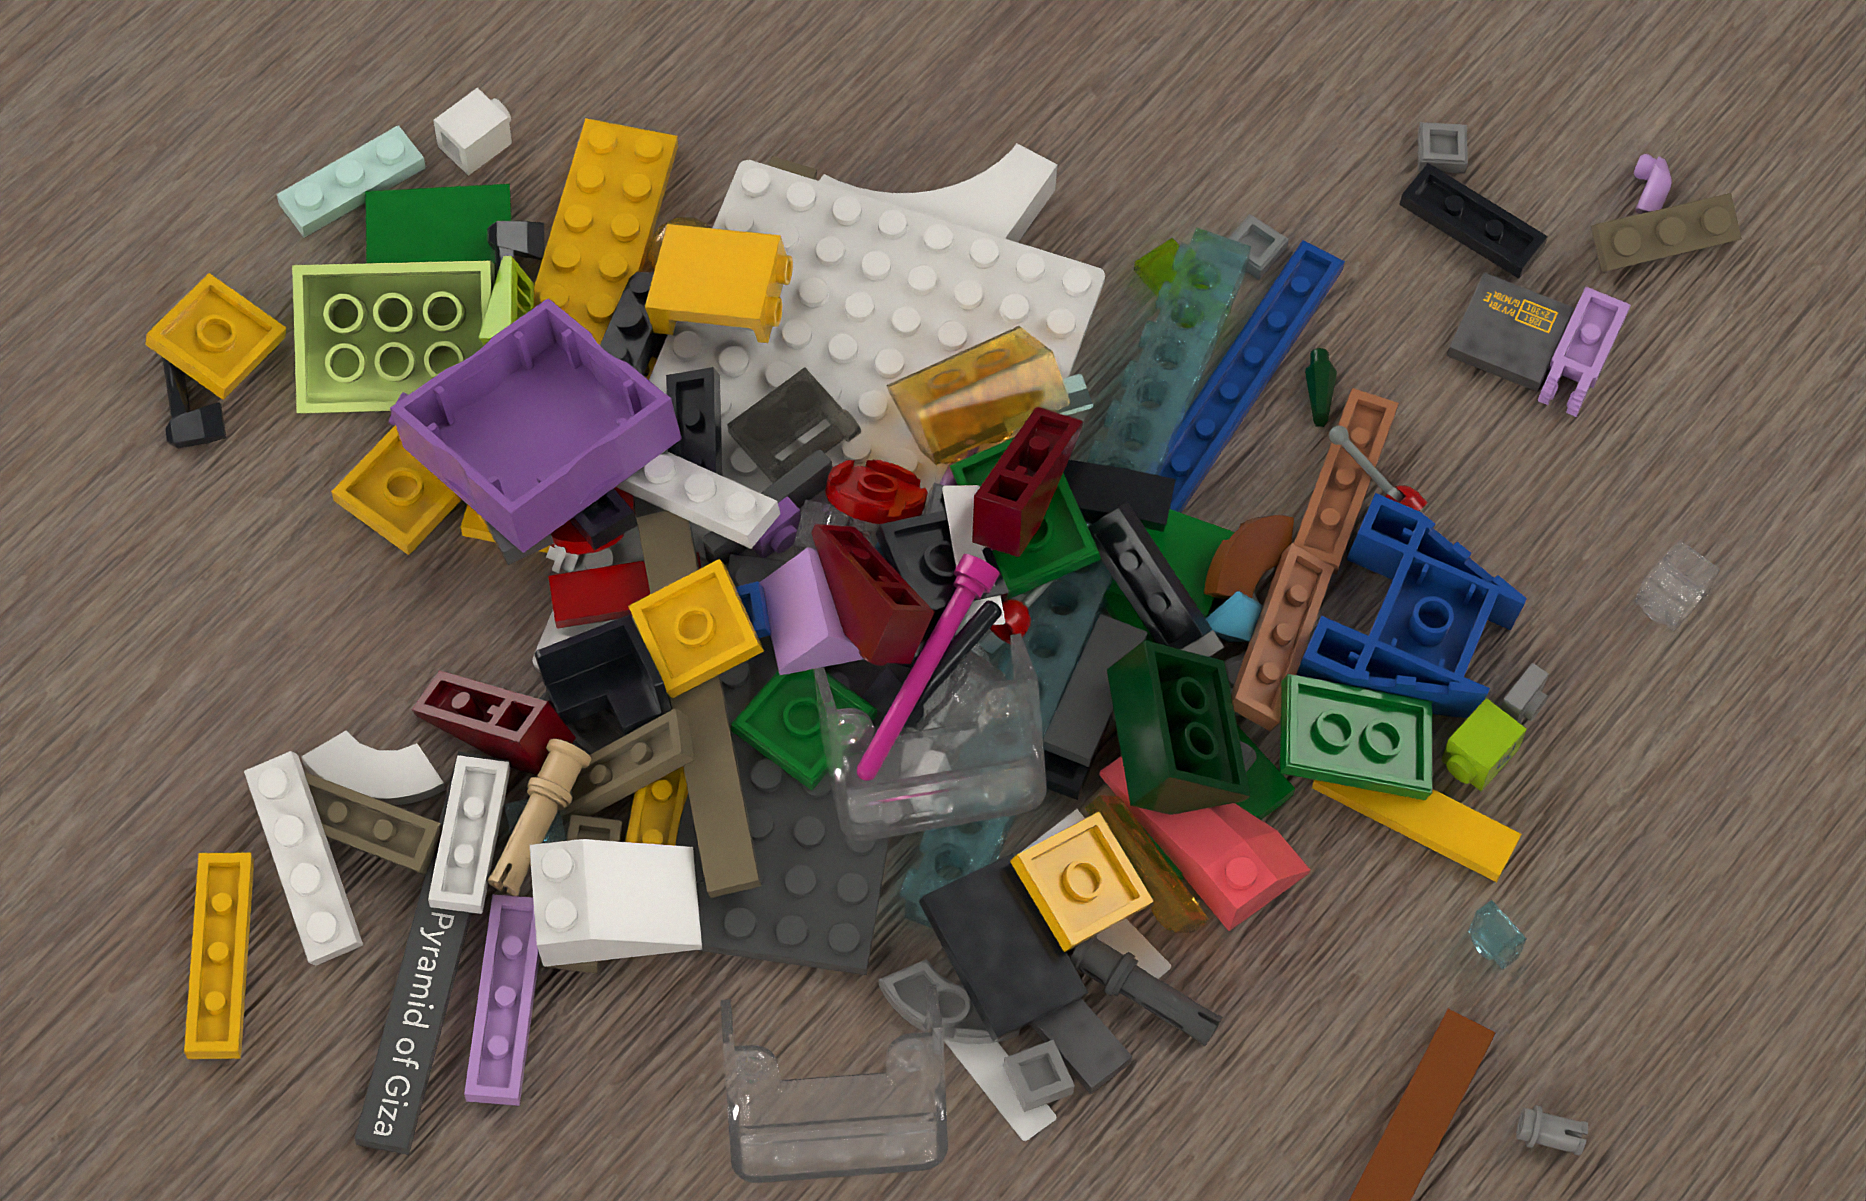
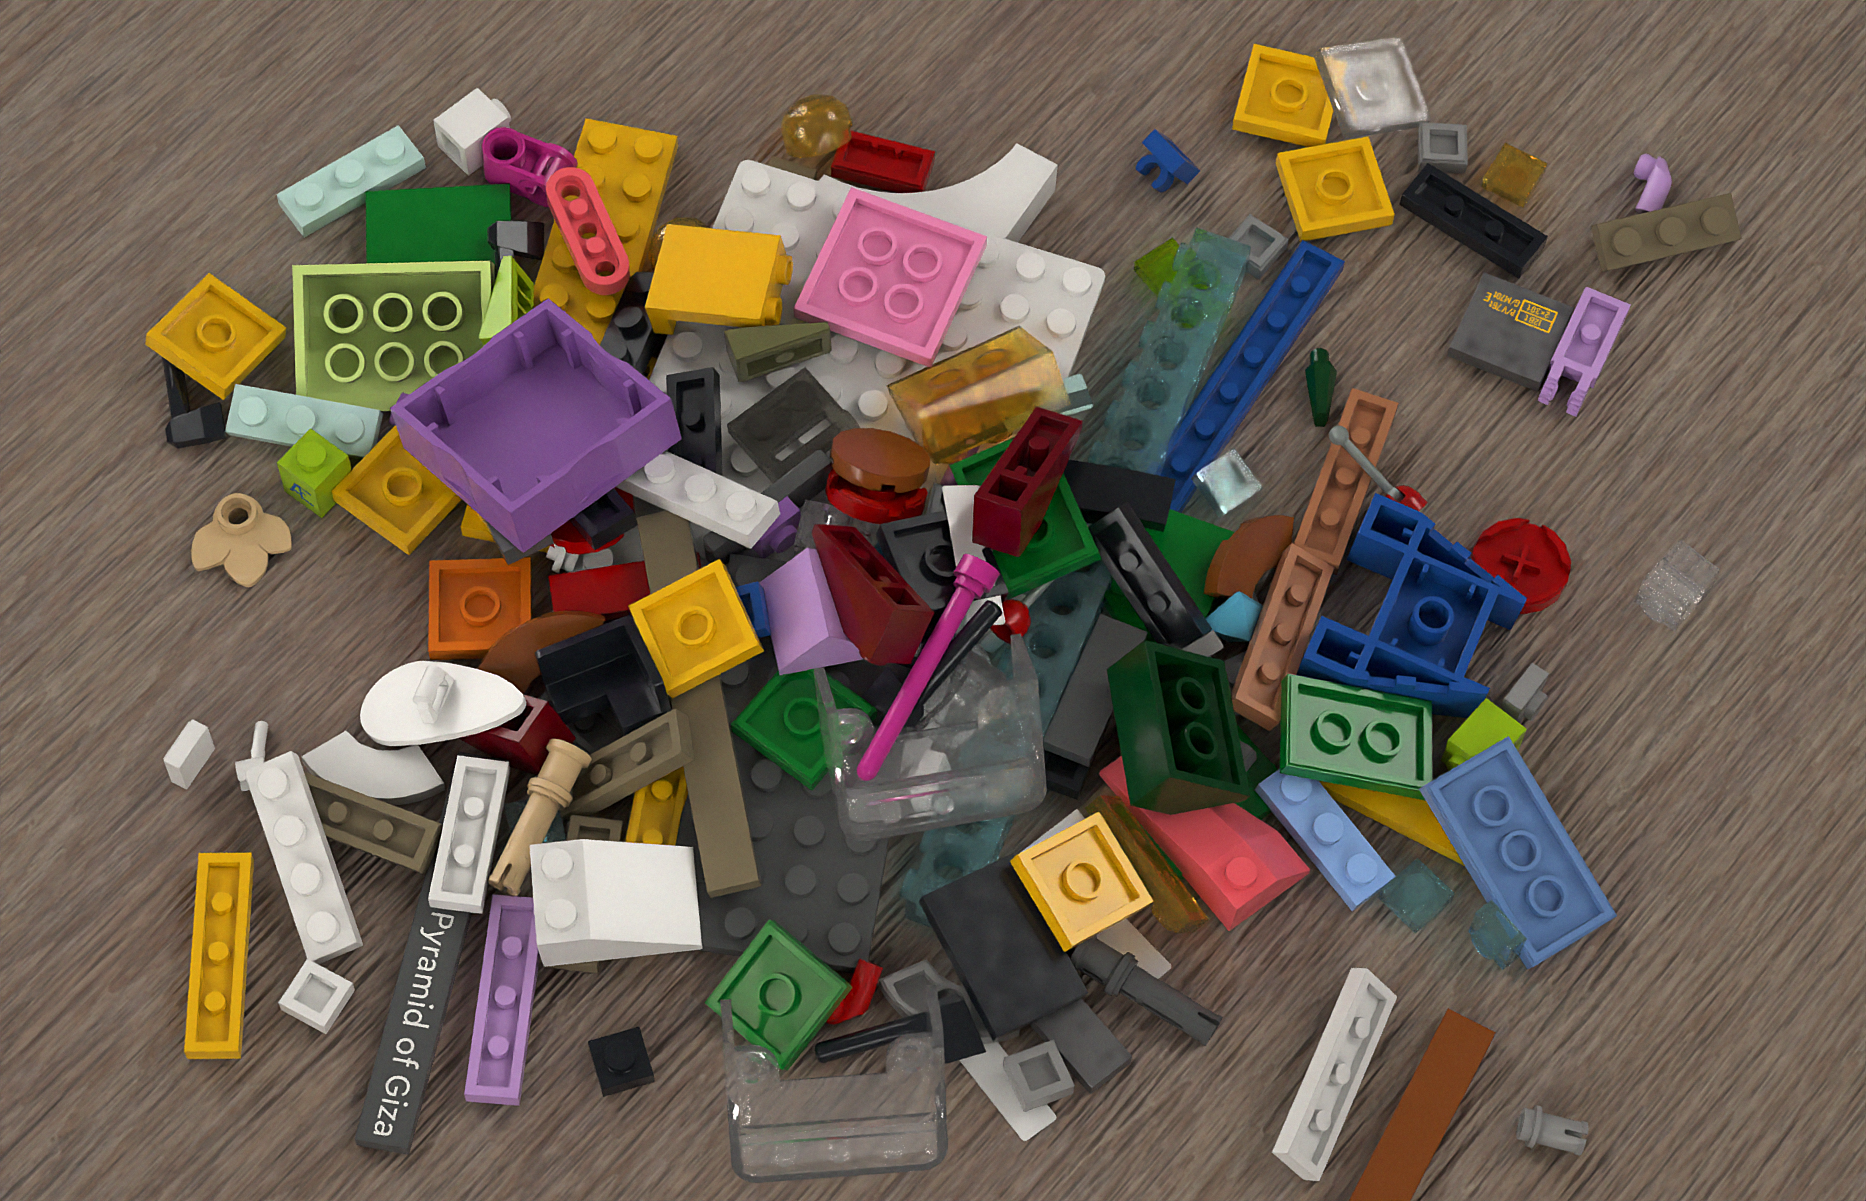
(189, 754): none -> white tile
(241, 546): none -> tan plate
(257, 754): none -> white hand
(287, 417): none -> light aqua plate
(312, 471): none -> lime brick
(316, 996): none -> white plate
(437, 703): none -> white shield
(475, 604): none -> orange plate
(514, 652): none -> dark orange tile
(529, 165): none -> dark pink piece
(585, 216): none -> coral plate
(621, 1061): none -> black plate
(775, 347): none -> olive slope
(779, 993): none -> green tile
(815, 126): none -> clear yellow hair
(859, 998): none -> red arm
(879, 457): none -> dark orange tile
(883, 164): none -> red plate
(890, 277): none -> bright pink plate
(959, 1034): none -> black piece
(1168, 158): none -> blue tile
(1226, 482): none -> clear light blue plate
(1283, 98): none -> yellow plate
(1326, 836): none -> light blue plate
(1334, 189): none -> yellow plate
(1334, 1074): none -> white plate
(1372, 87): none -> clear tile
(1416, 895): none -> clear light blue plate
(1514, 175): none -> clear yellow plate
(1518, 850): none -> medium blue tile
(1526, 558): none -> red tile

